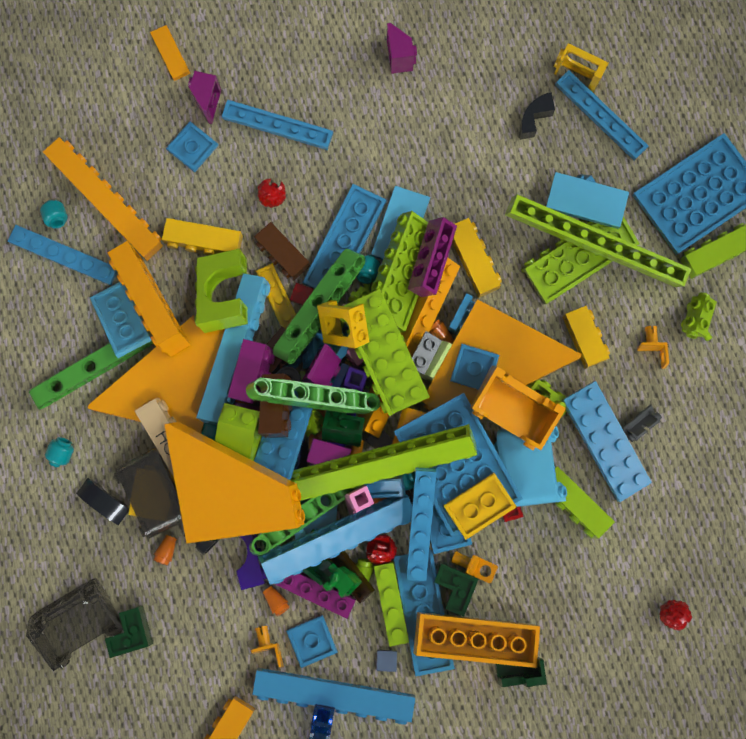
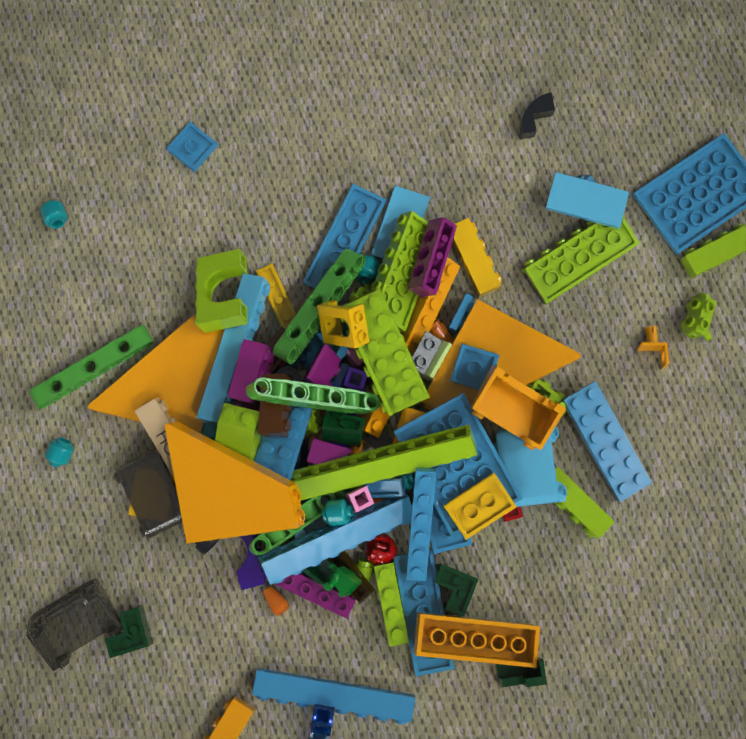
(62, 255): dark azure plate -> none
(103, 199): light orange brick -> none
(103, 502): black brick -> none
(120, 320): medium azure tile -> none
(148, 299): light orange brick -> none
(165, 550): orange cone -> none
(170, 53): light orange tile -> none
(200, 237): yellow brick -> none
(206, 93): magenta slope -> none
(265, 644): light orange bracket -> none
(271, 195): red piece -> none
(277, 124): dark azure plate -> none
(281, 252): reddish brown brick -> none
(300, 294): red tile -> none
(311, 641): dark azure tile -> none
(337, 512): none -> teal head
(387, 660): sand blue tile -> none
(400, 50): magenta slope -> none
(474, 566): light orange bracket -> none
(564, 60): yellow panel -> none
(586, 336): yellow brick -> none
(597, 241): lime brick -> none
(601, 115): dark azure plate -> none
(646, 418): dark grey hinge -> none
(675, 614): red piece -> none

